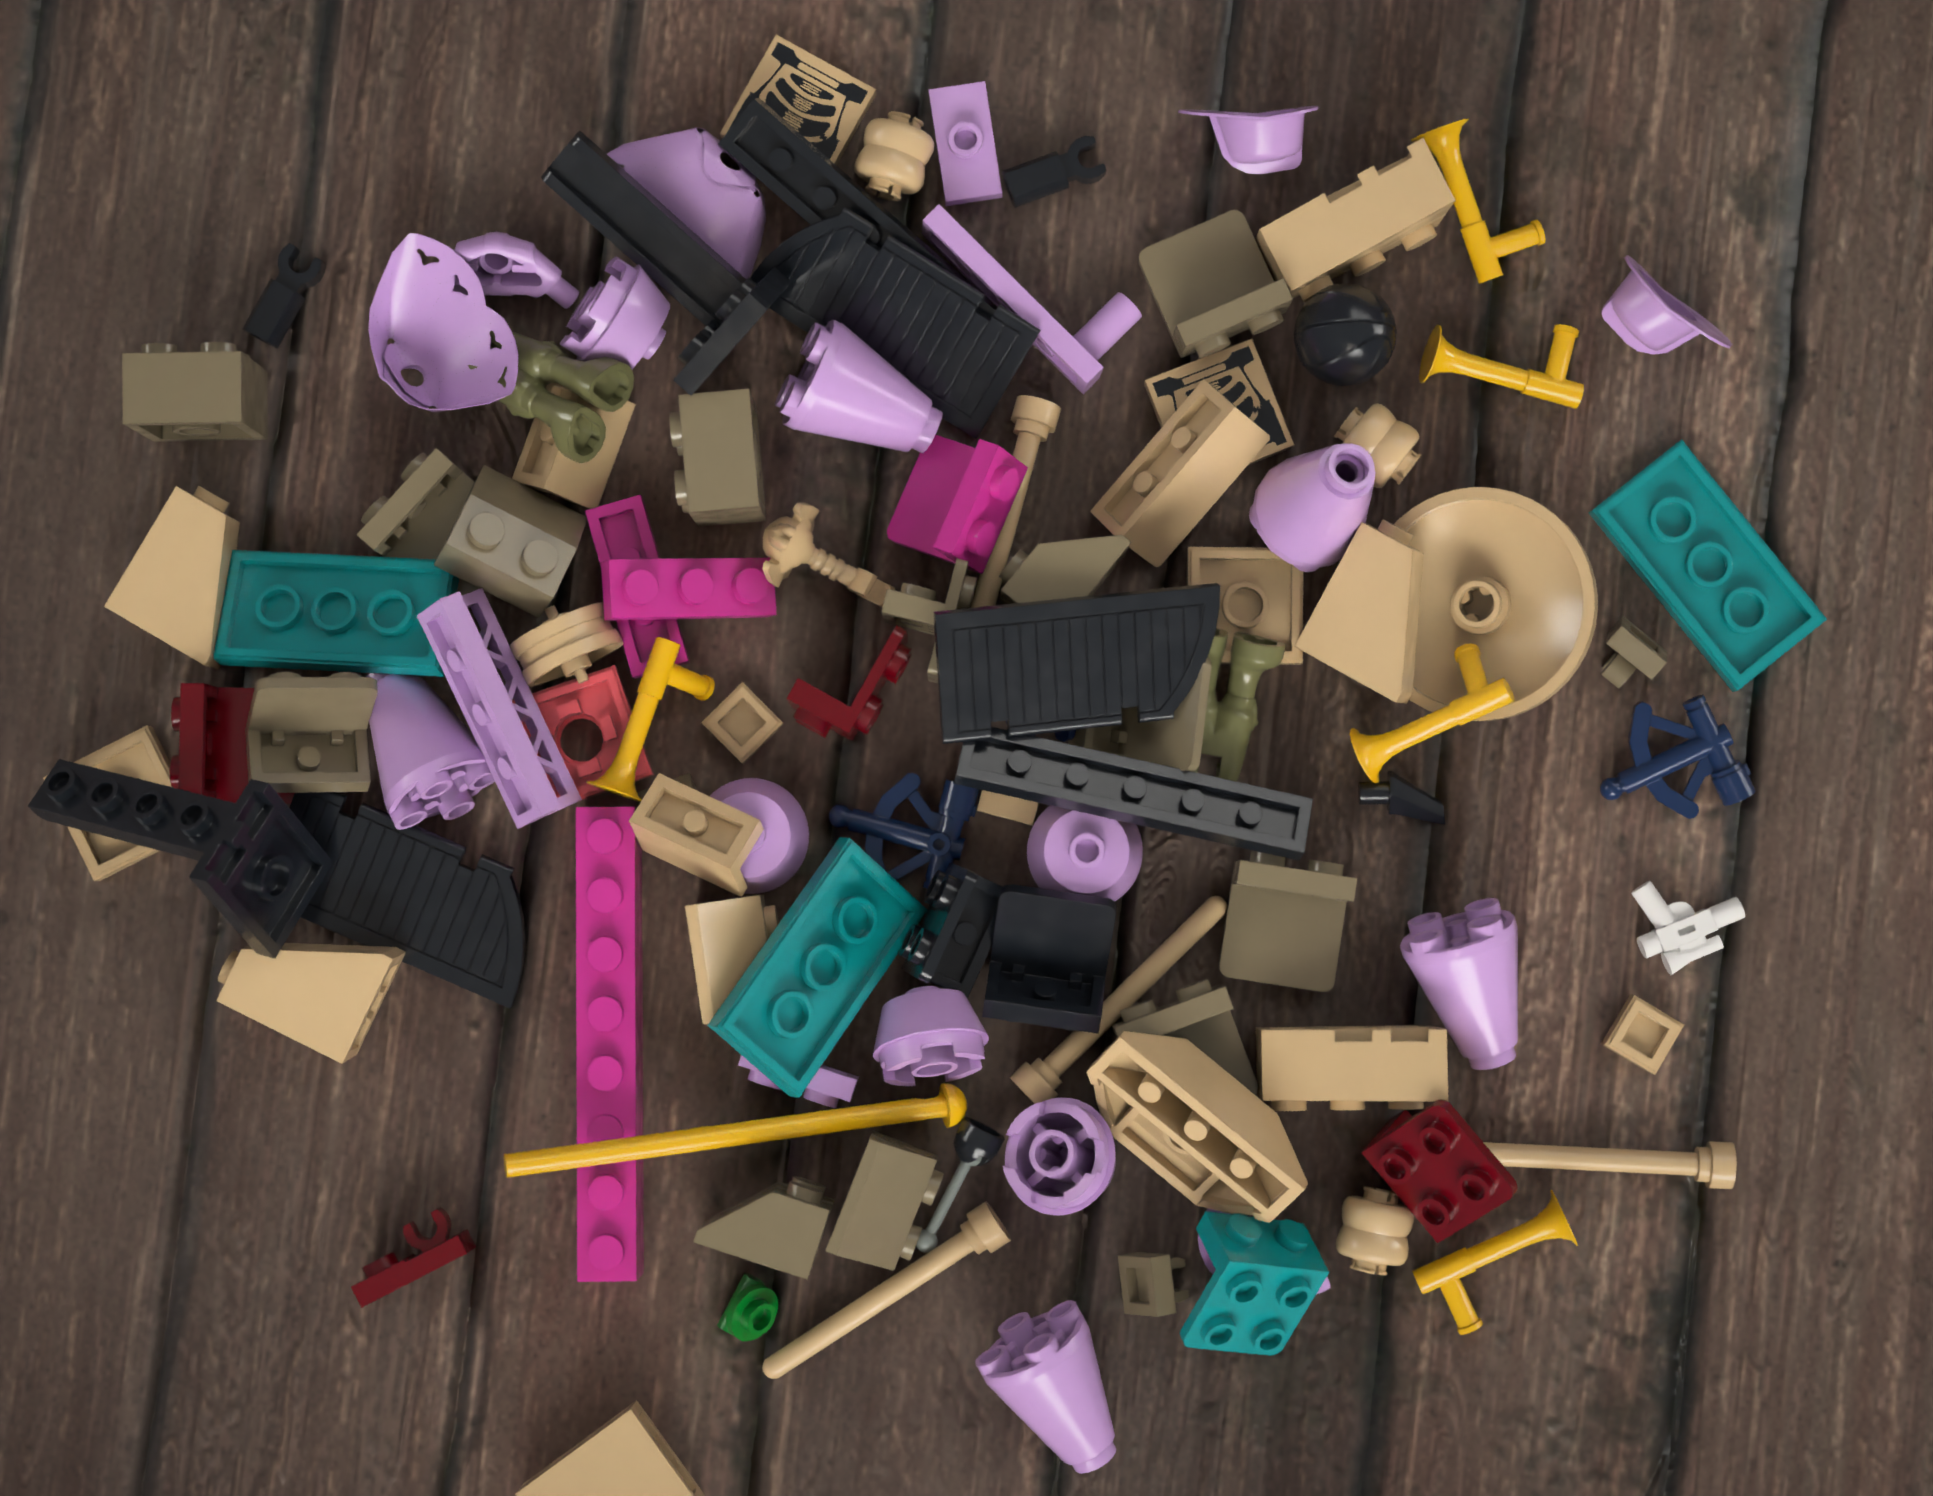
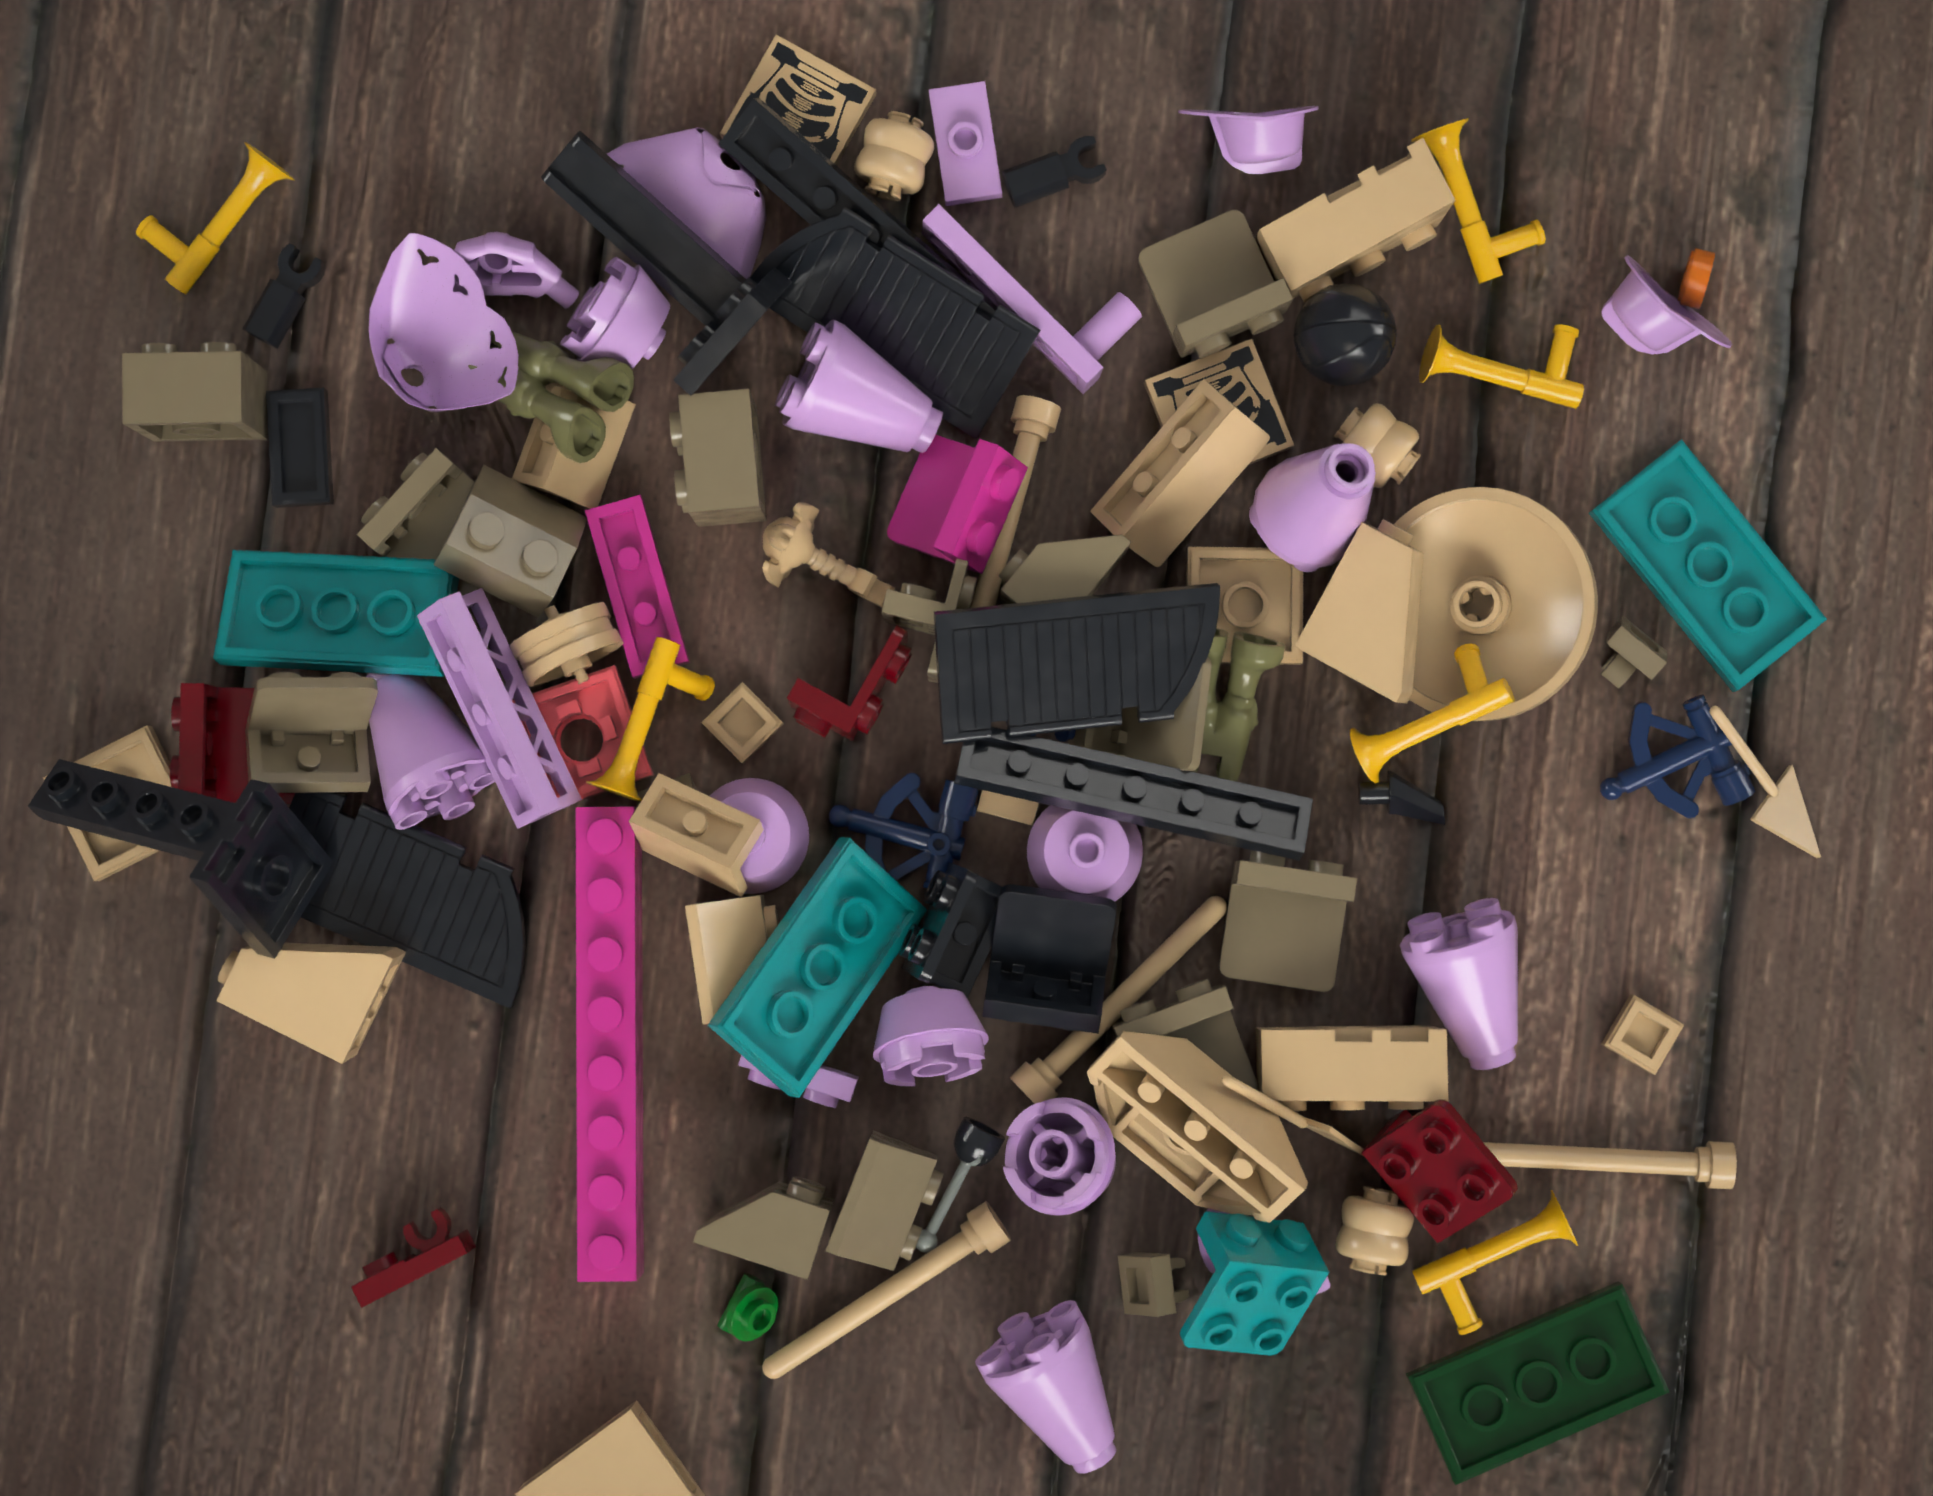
(181, 574): tan slope -> none
(193, 260): none -> yellow piece
(299, 447): none -> black tile
(686, 589): dark pink plate -> none
(948, 1105): yellow bar -> none
(1288, 1114): none -> tan piece
(1537, 1382): none -> dark green tile
(1680, 929): white piece -> none
(1696, 278): none -> orange tile
(1783, 808): none -> tan piece

